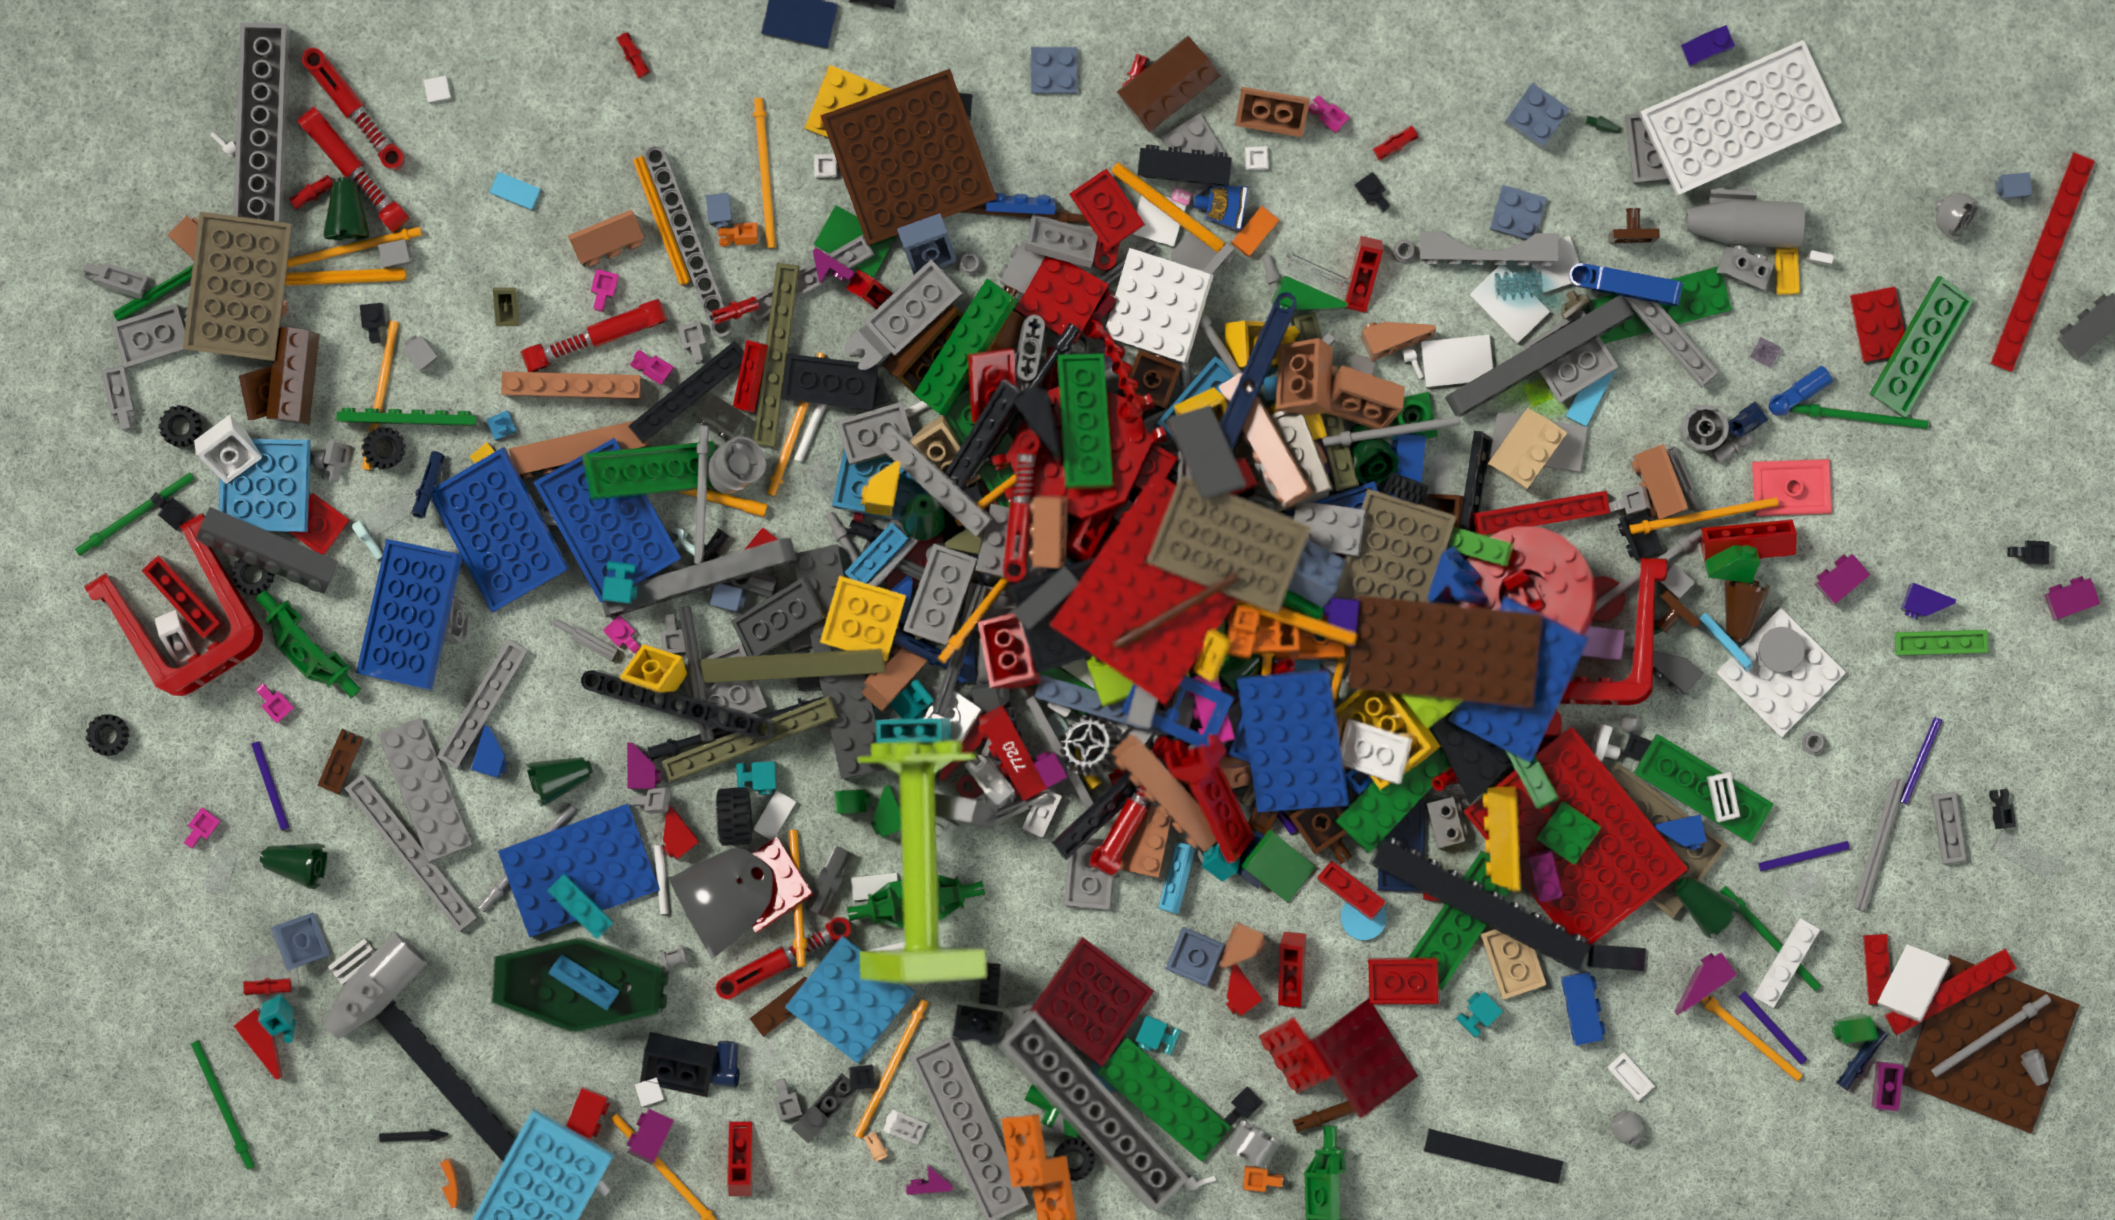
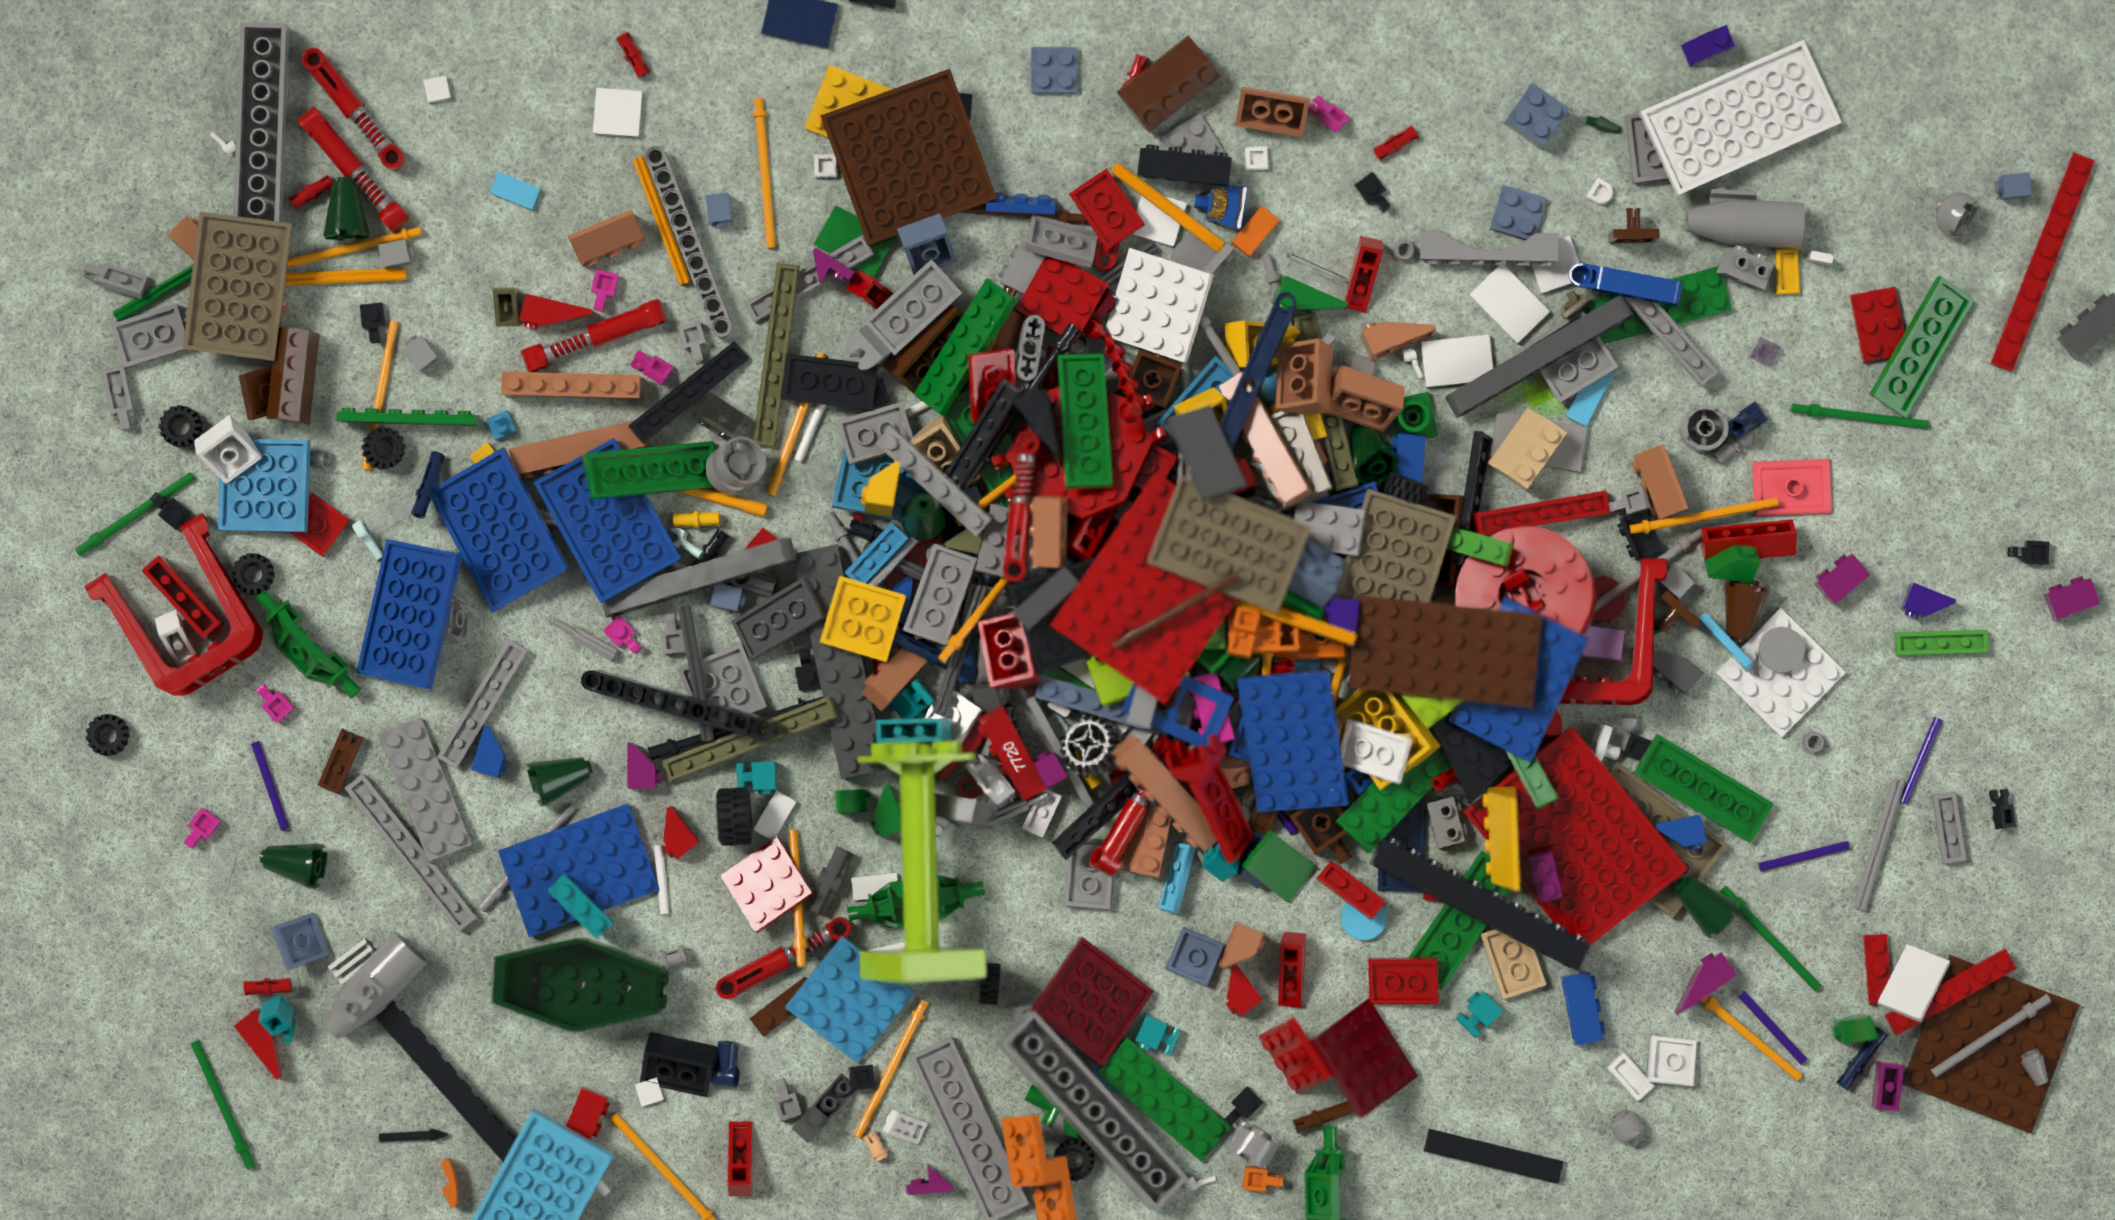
(266, 550): dark grey brick -> none
(336, 457): light grey plate -> none
(547, 312): none -> red slope
(584, 982): dark azure plate -> none
(617, 112): none -> white tile
(619, 588): teal brick -> none
(650, 1136): magenta brick -> none
(655, 670): yellow slope -> none
(655, 802): light grey plate -> none
(696, 519): none -> yellow pin
(703, 450): light grey bar -> none
(717, 903): dark grey piece -> none
(735, 310): red pin -> none
(741, 233): orange plate -> none
(750, 375): red plate -> none
(793, 665): olive tile -> none
(969, 263): light grey plate -> none
(977, 1025): black plate -> none
(1181, 196): bright pink sticker -> none
(1212, 655): yellow plate -> none
(1347, 438): light grey bar -> none
(1455, 581): blue piece -> none
(1518, 284): clear light blue piece -> none
(1568, 832): green plate -> none
(1600, 192): none -> white tile
(1616, 957): black tile -> none
(1672, 1061): none -> white tile
(1682, 477): light grey axle -> none
(1711, 782): white tile -> none
(1786, 962): white plate -> none
(1800, 391): blue piece -> none

